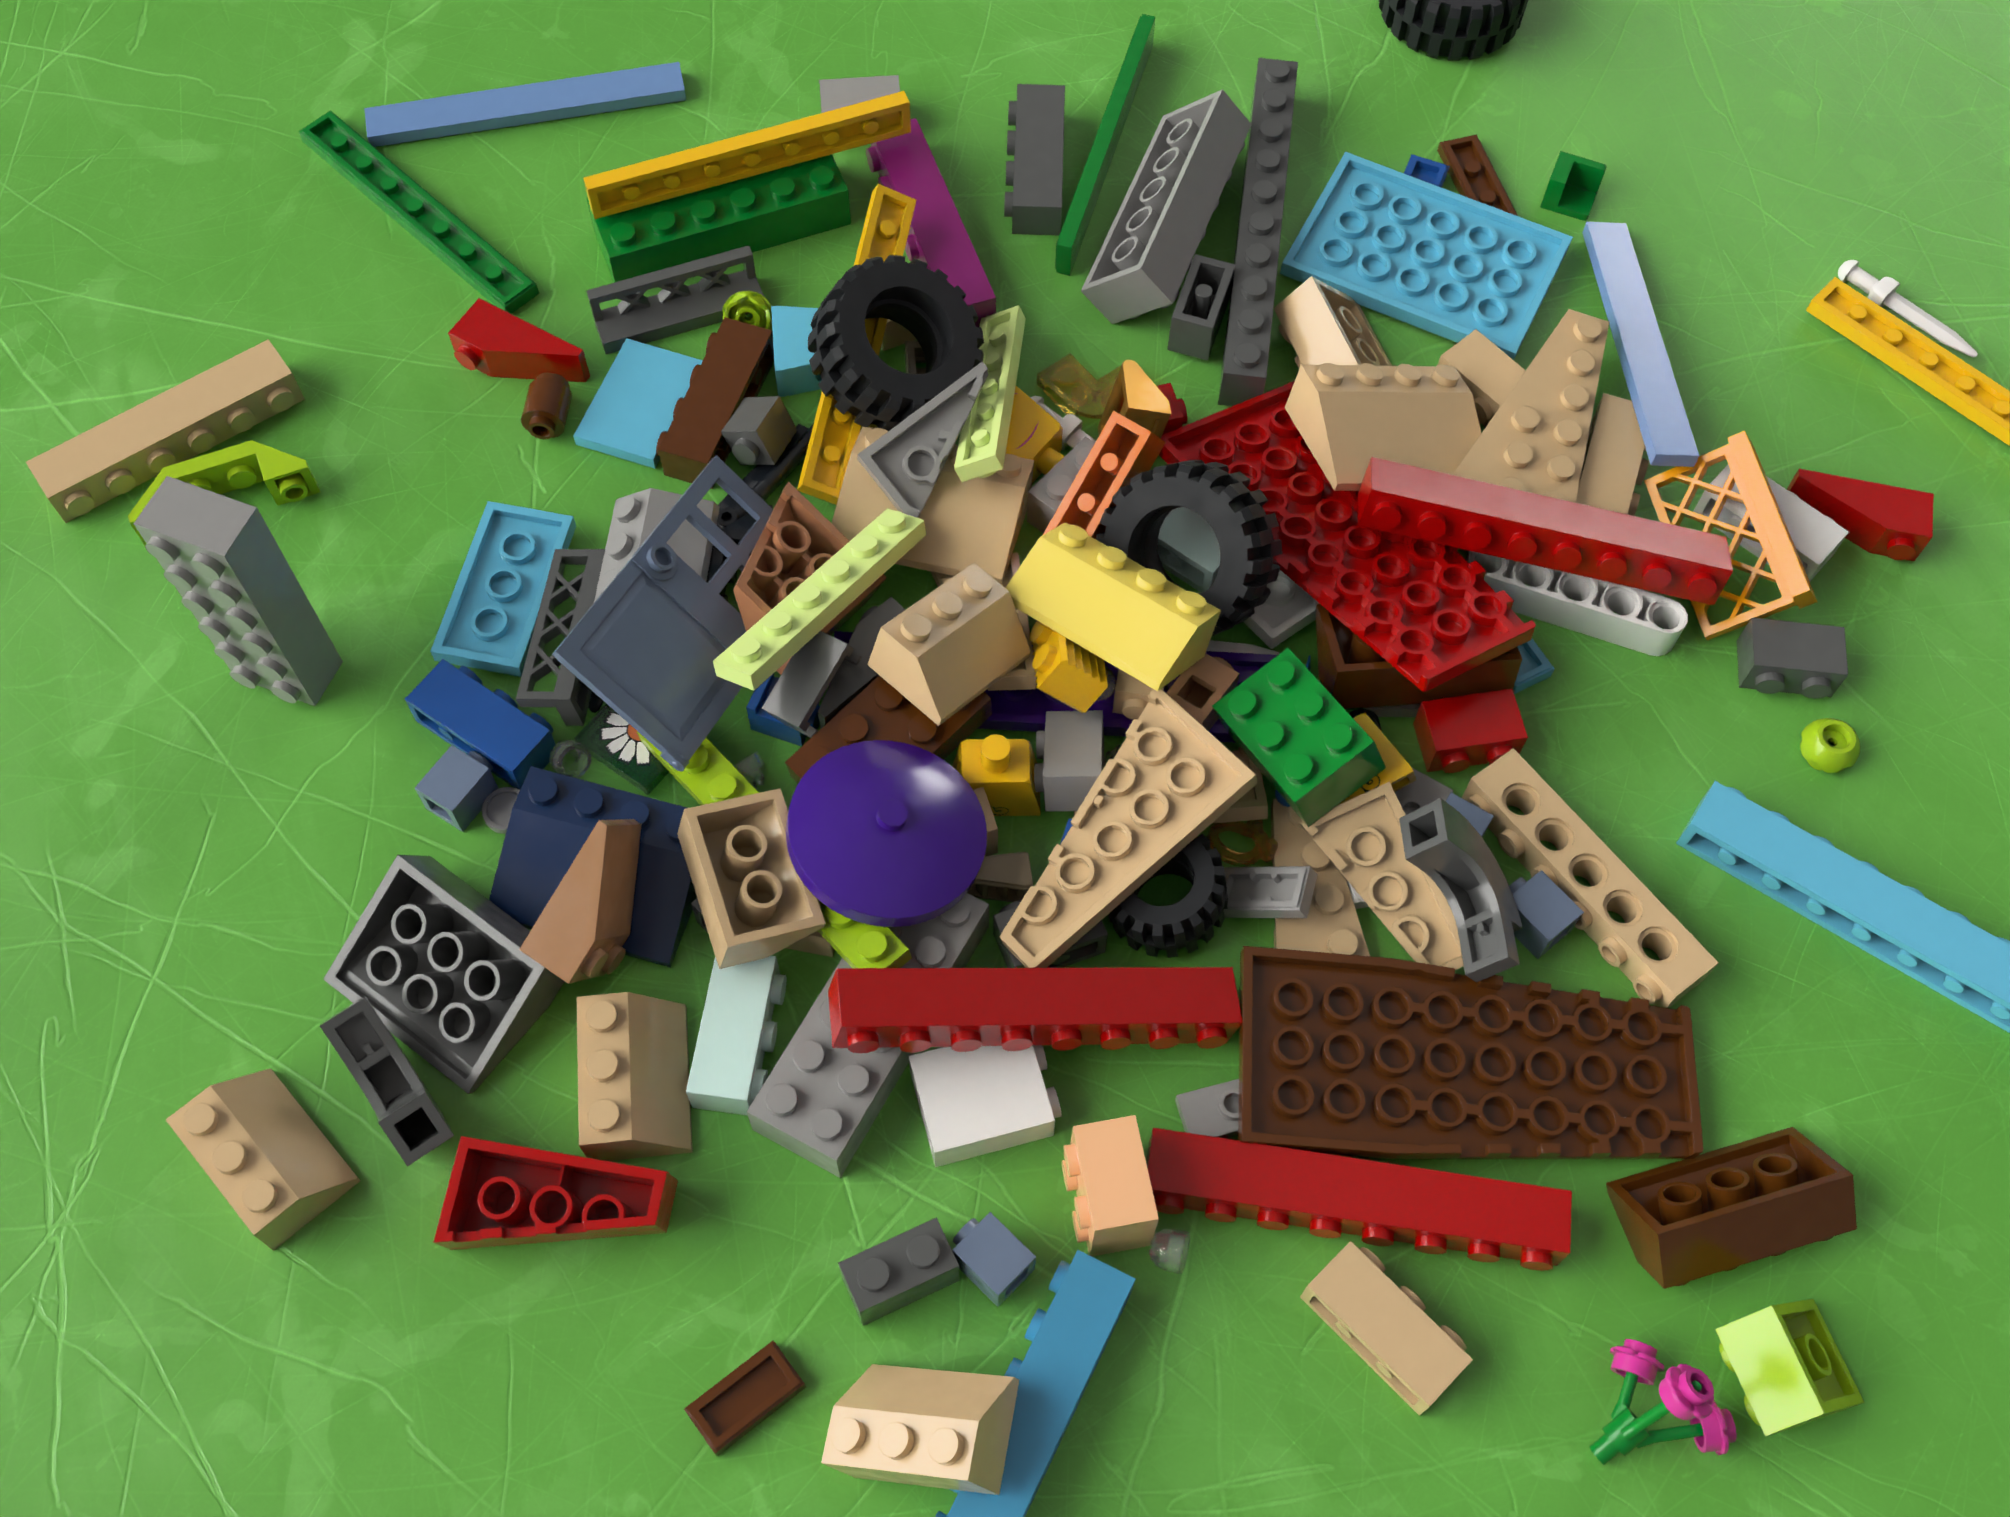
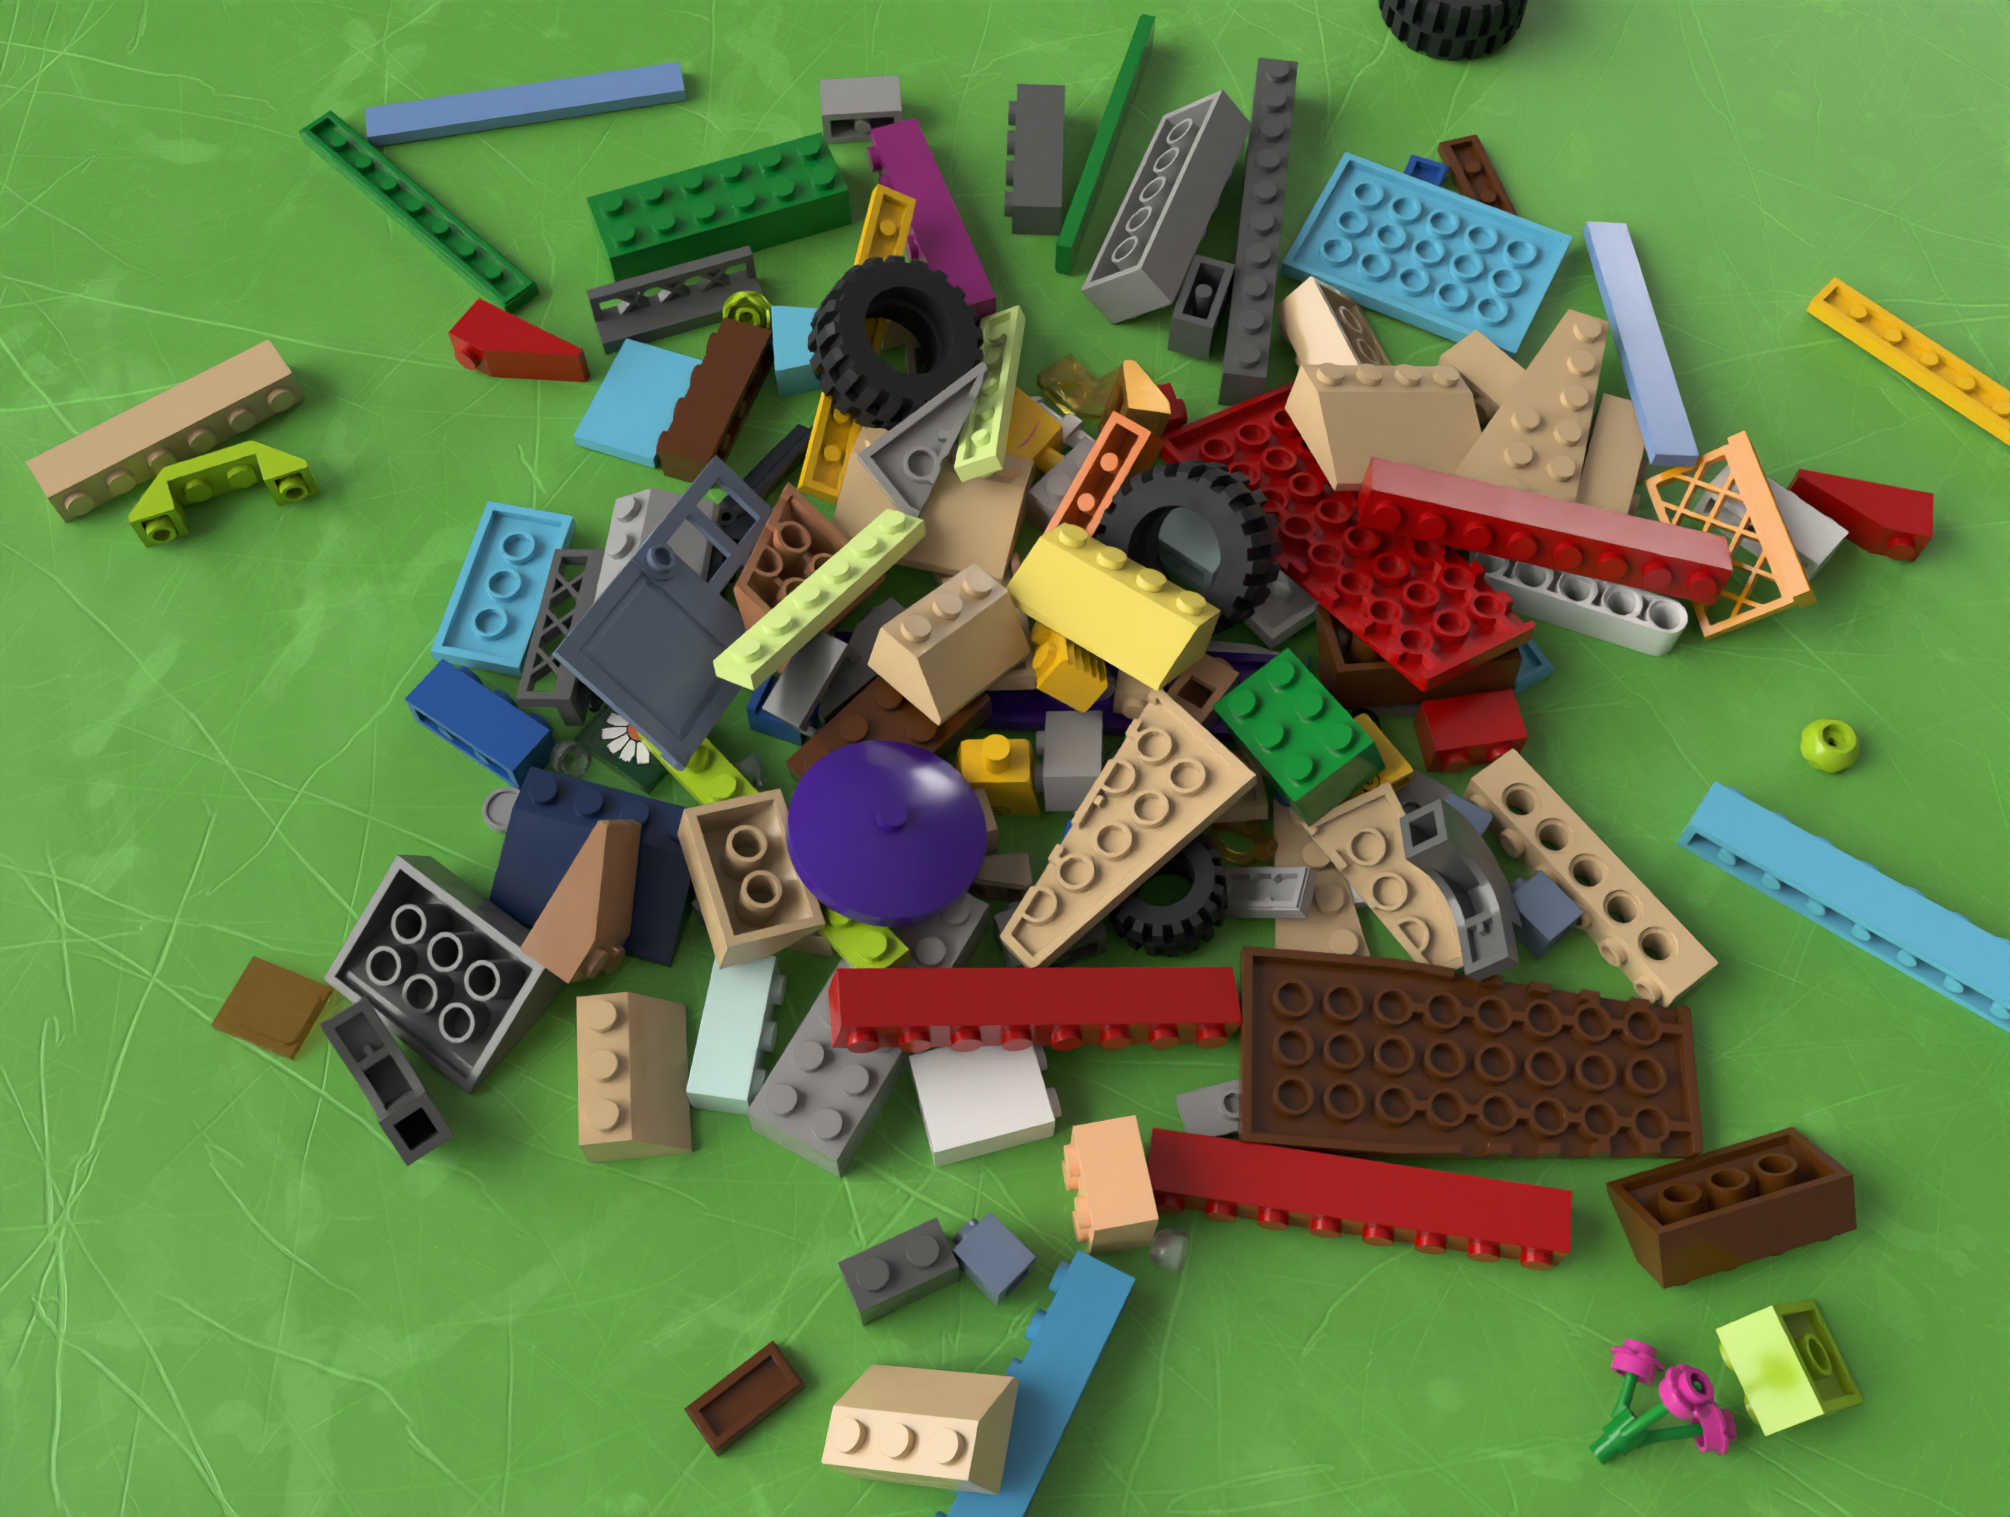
(239, 590): light grey brick -> none
(263, 1154): tan slope -> none
(272, 1008): none -> clear orange piece
(457, 787): sand blue brick -> none
(540, 1196): red wedge -> none
(547, 406): reddish brown brick -> none
(748, 155): yellow plate -> none
(759, 430): dark grey brick -> none
(1387, 1326): tan brick -> none
(1573, 186): green panel -> none
(1792, 657): dark grey brick -> none
(1884, 293): white sword -> none

